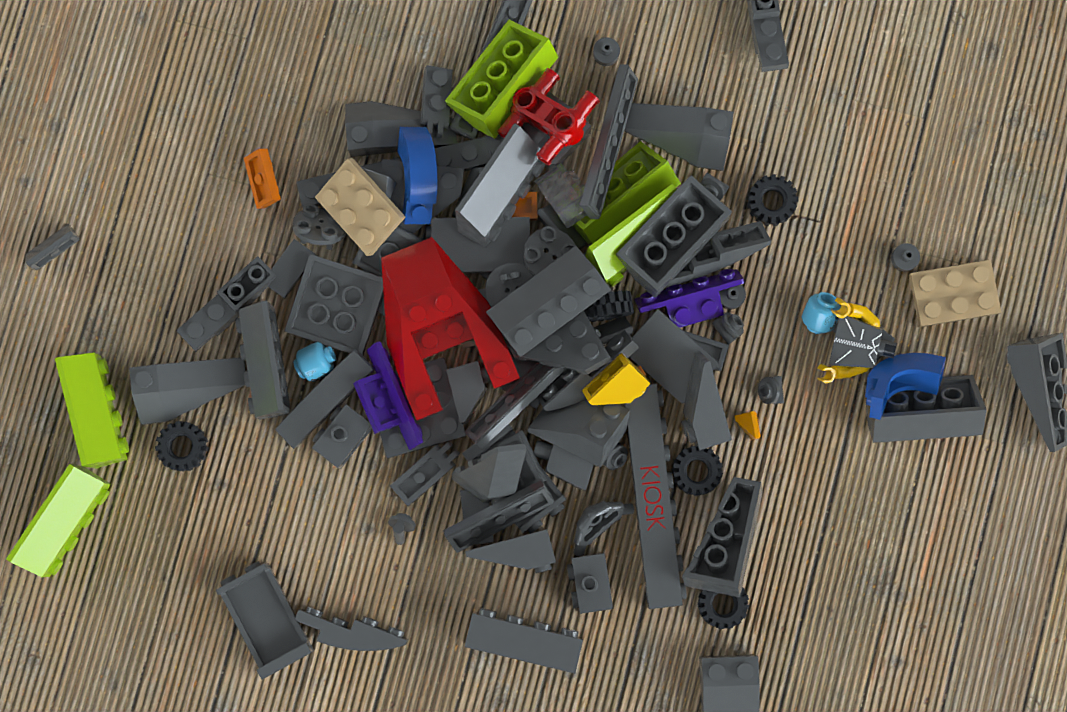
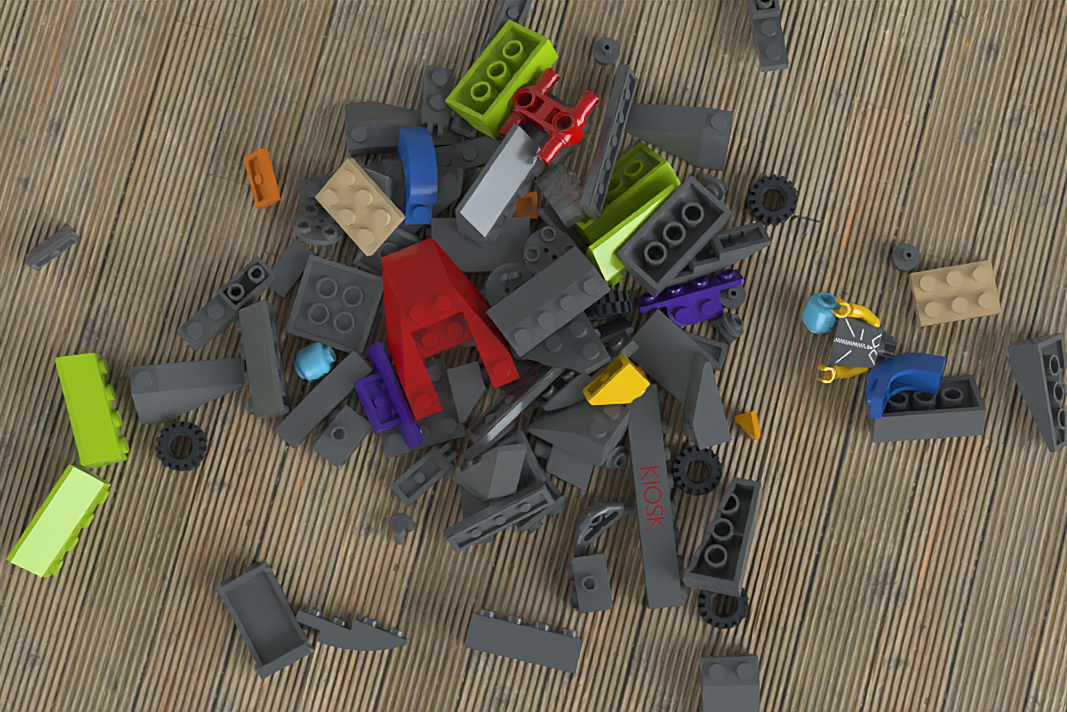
(521, 552): dark grey slope -> none
(771, 390): dark grey plate -> none

